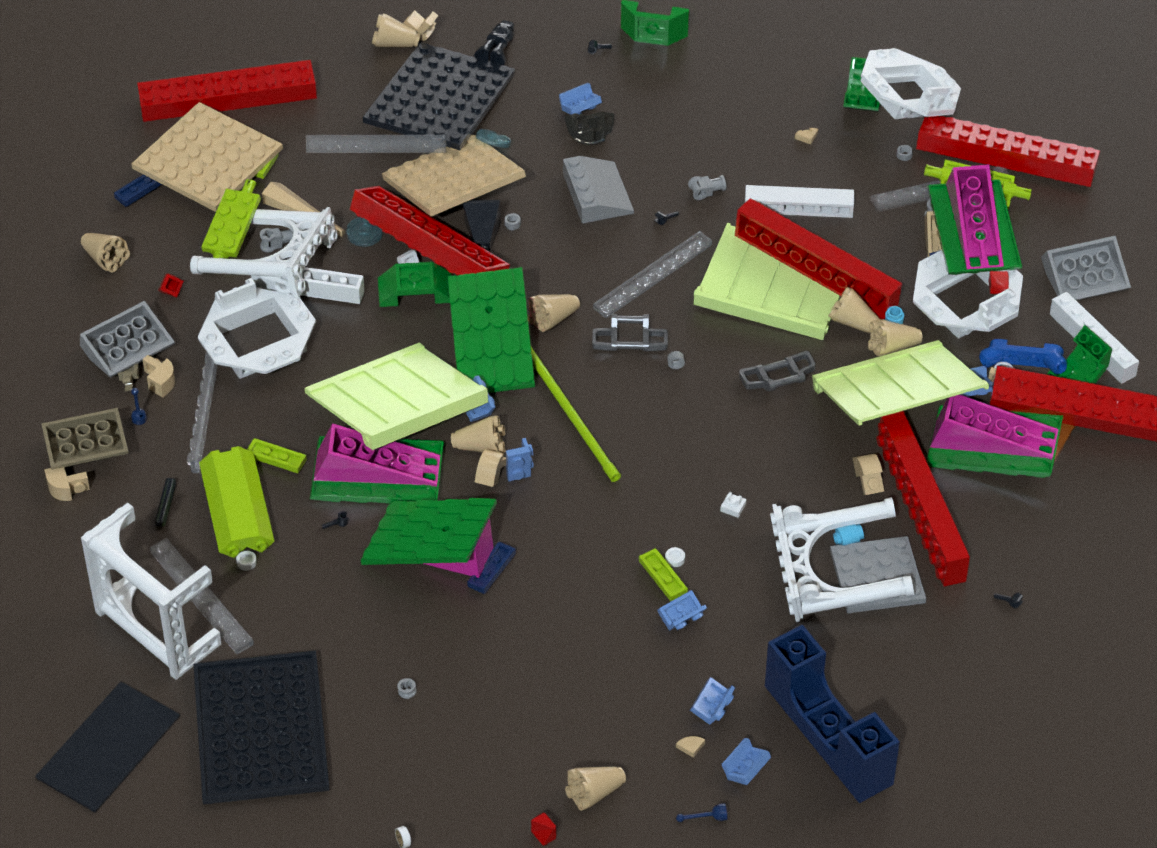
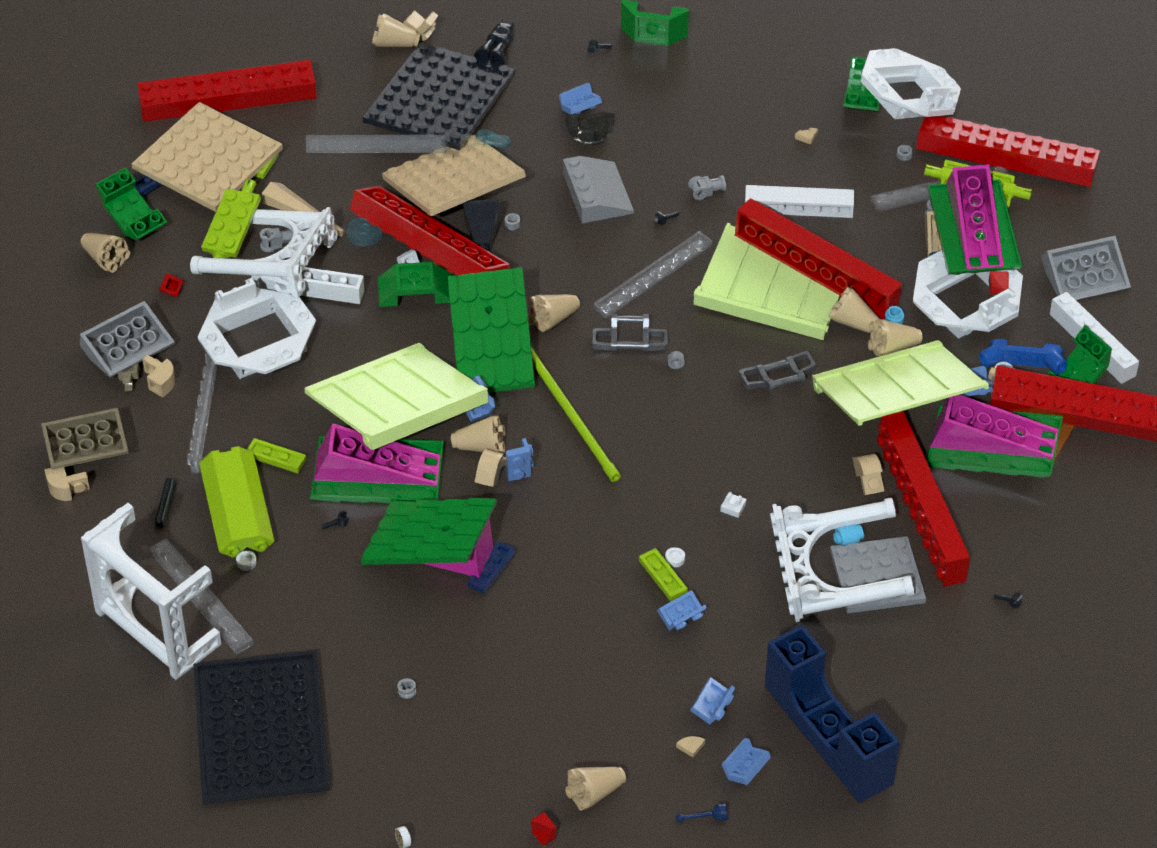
(107, 747): black piece -> none
(128, 206): none -> green slope
(136, 419): dark blue hinge -> none

